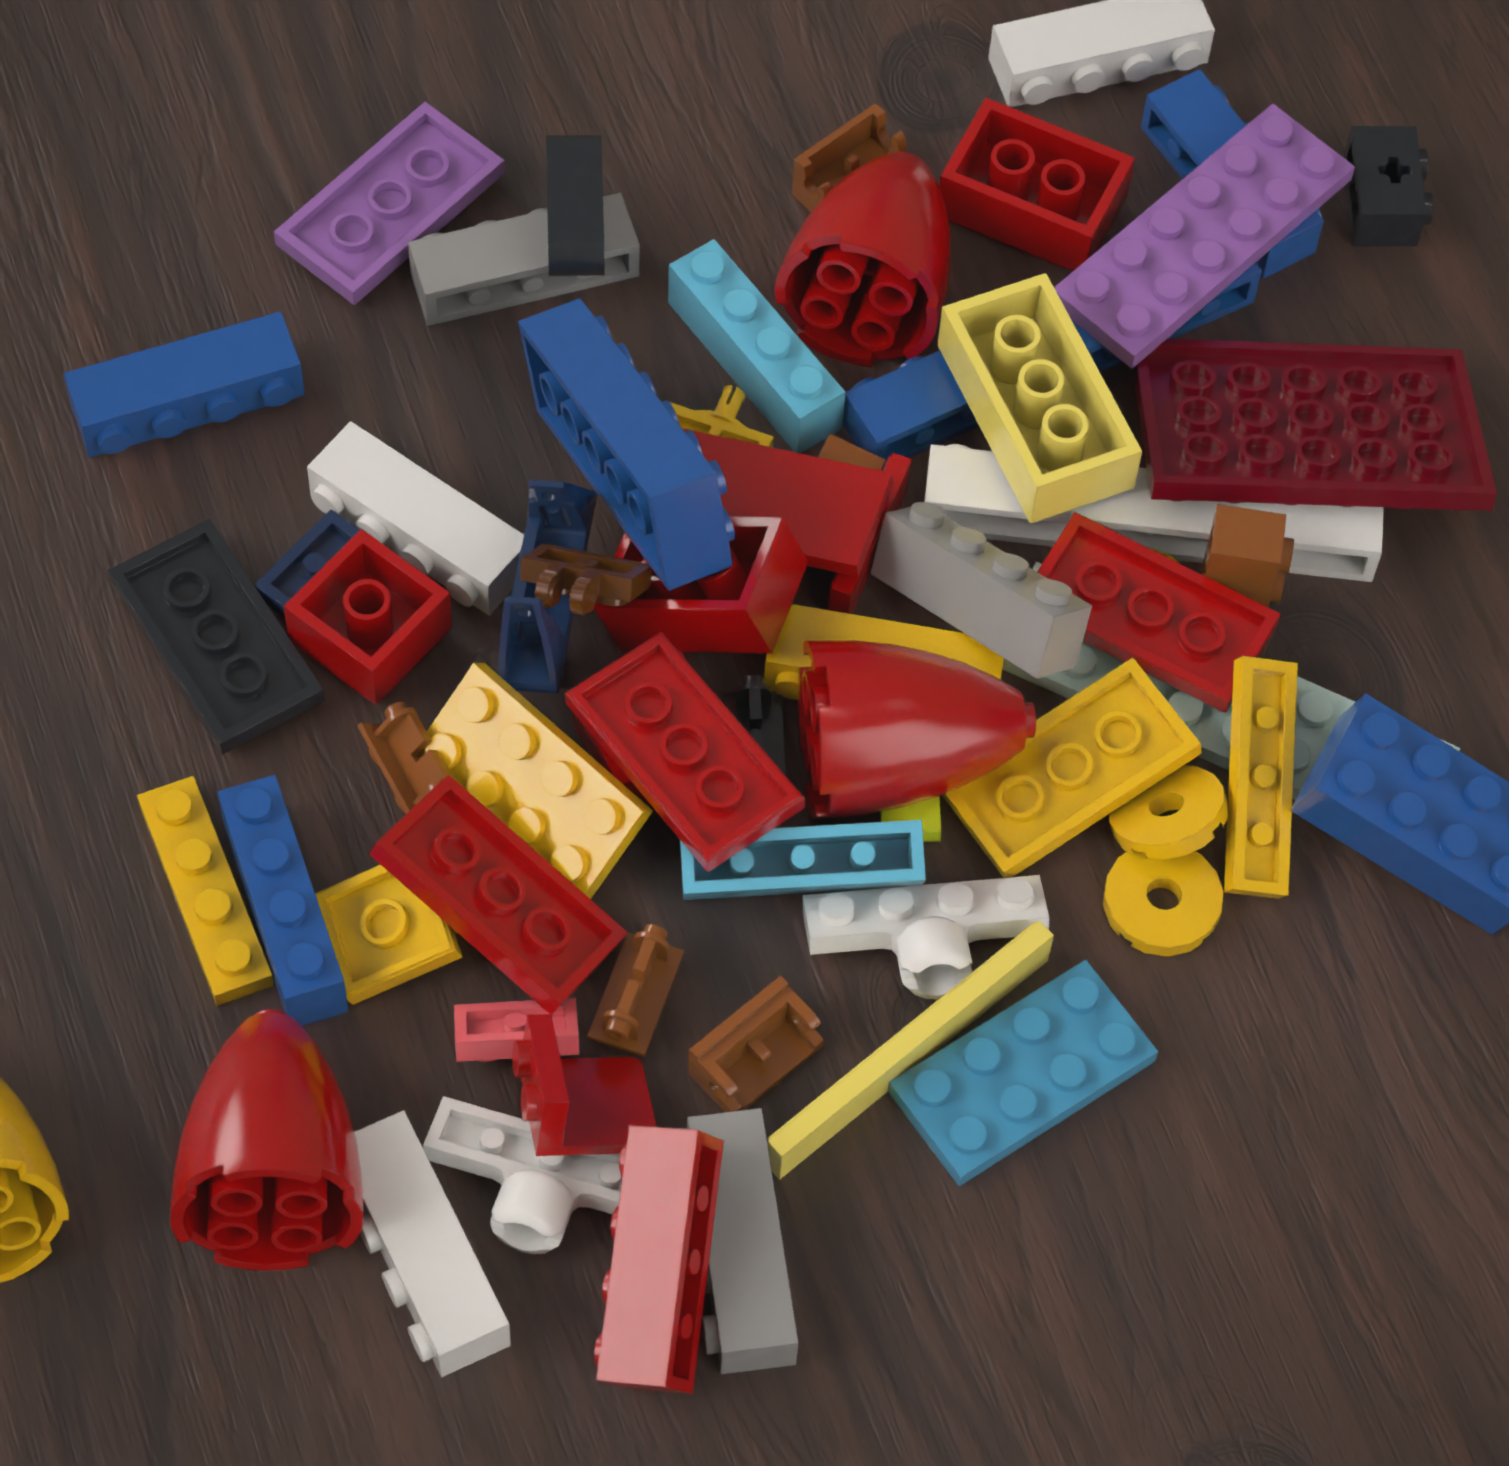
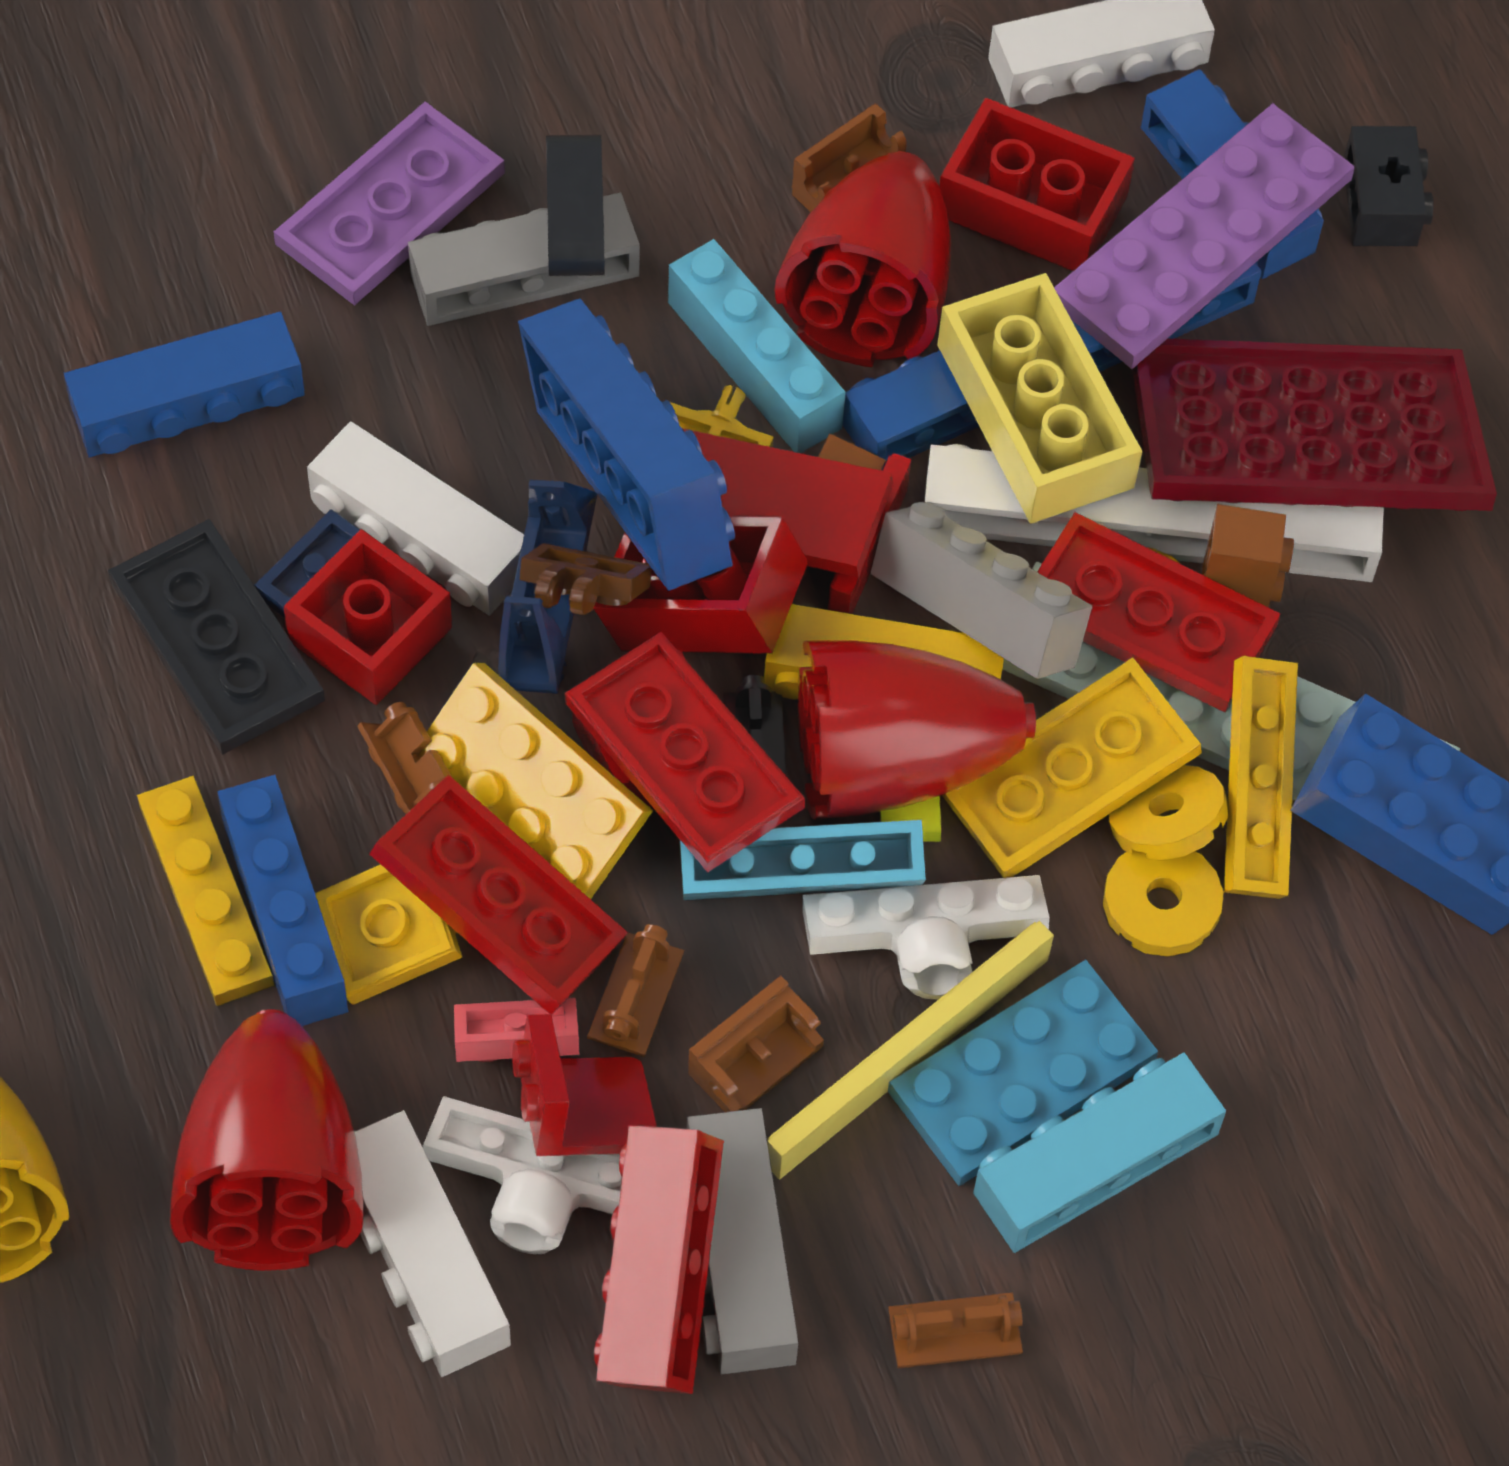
(956, 1330): none -> dark orange hinge
(1098, 1150): none -> medium azure brick

